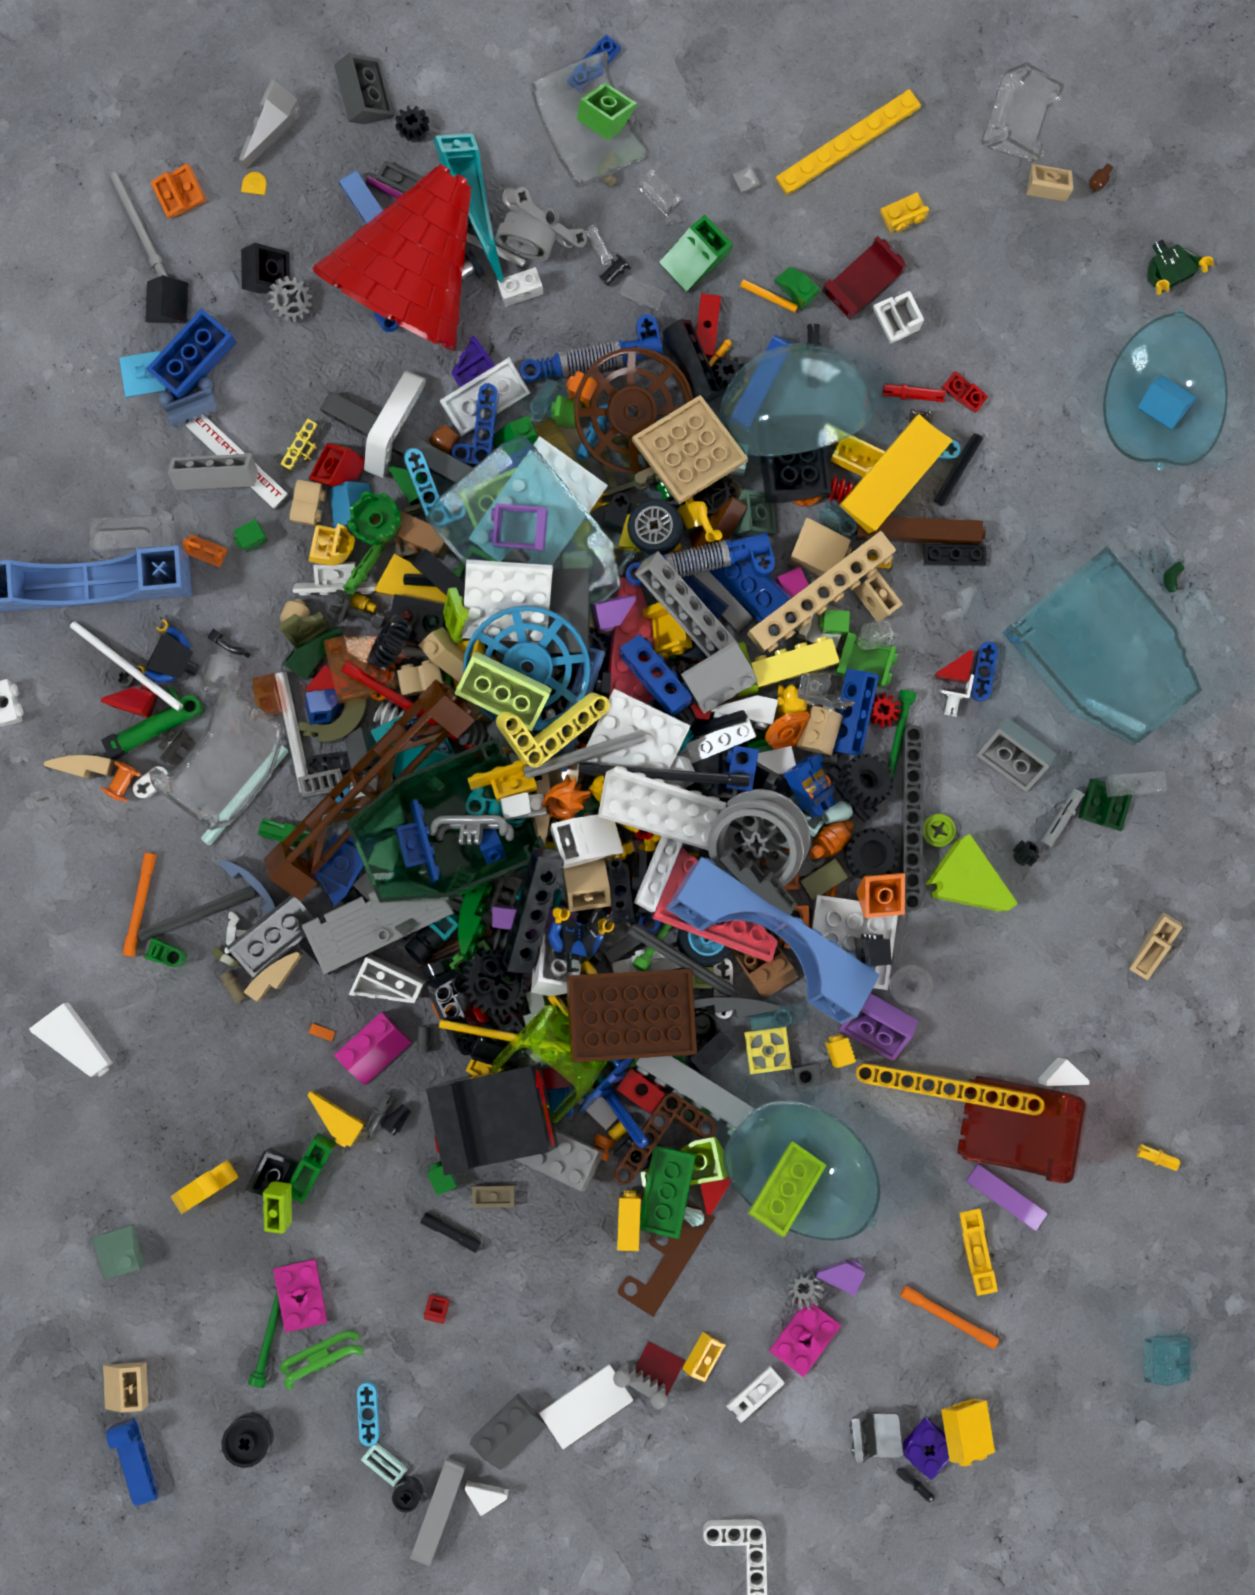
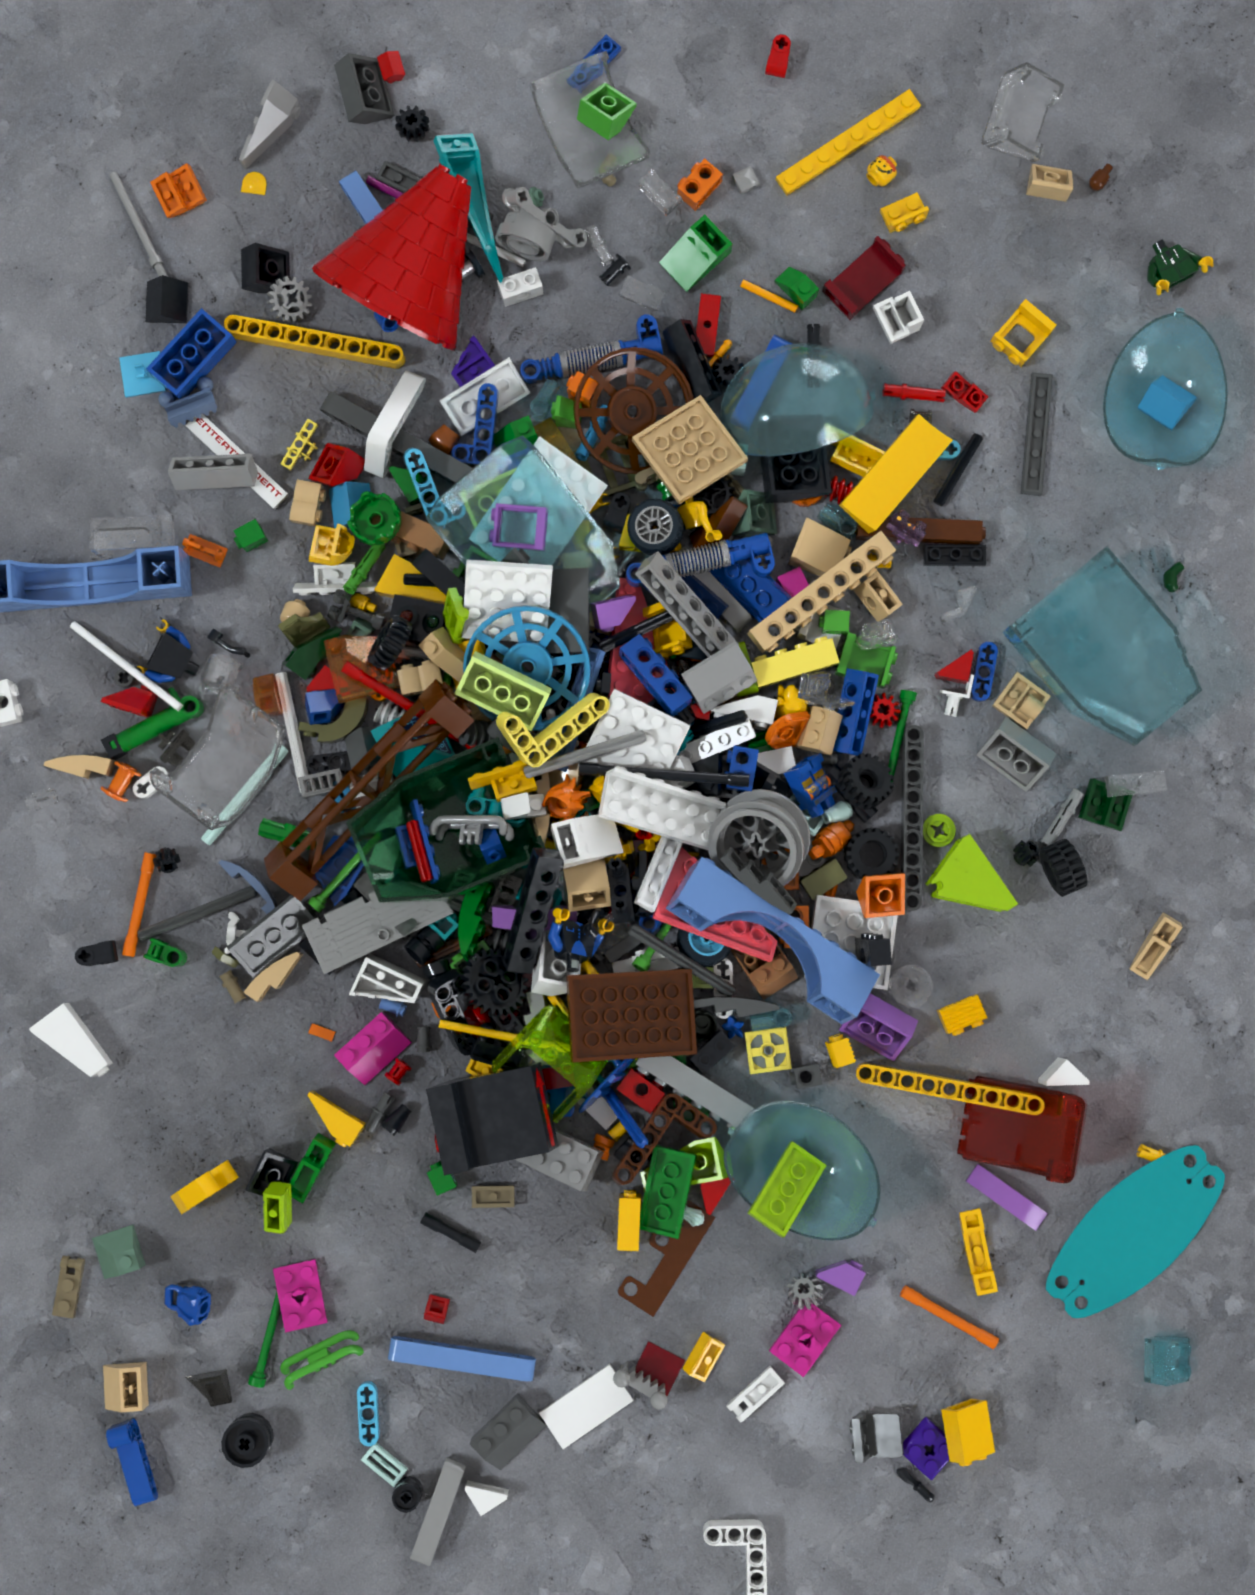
(68, 1287): none -> dark tan plate
(100, 953): none -> black piece
(166, 860): none -> black gear
(192, 1303): none -> blue piece
(213, 1386): none -> clear smoke slope
(307, 335): none -> yellow beam
(318, 901): none -> bright green piece
(361, 628): none -> sand green slope
(391, 66): none -> red piece
(393, 1007): none -> medium blue pin
(398, 1071): none -> red bush
(419, 851): none -> red axle
(461, 1358): none -> medium blue beam
(536, 196): none -> sand green plate
(631, 632): none -> black axle
(703, 186): none -> orange brick
(733, 1027): none -> blue plant
(778, 58): none -> red piece
(881, 170): none -> yellow head
(905, 530): none -> hips
(962, 1014): none -> yellow brick
(1021, 701): none -> tan plate
(1034, 322): none -> yellow window
(1036, 434): none -> dark grey tile
(1063, 867): none -> black tyre
(1135, 1231): none -> teal piece

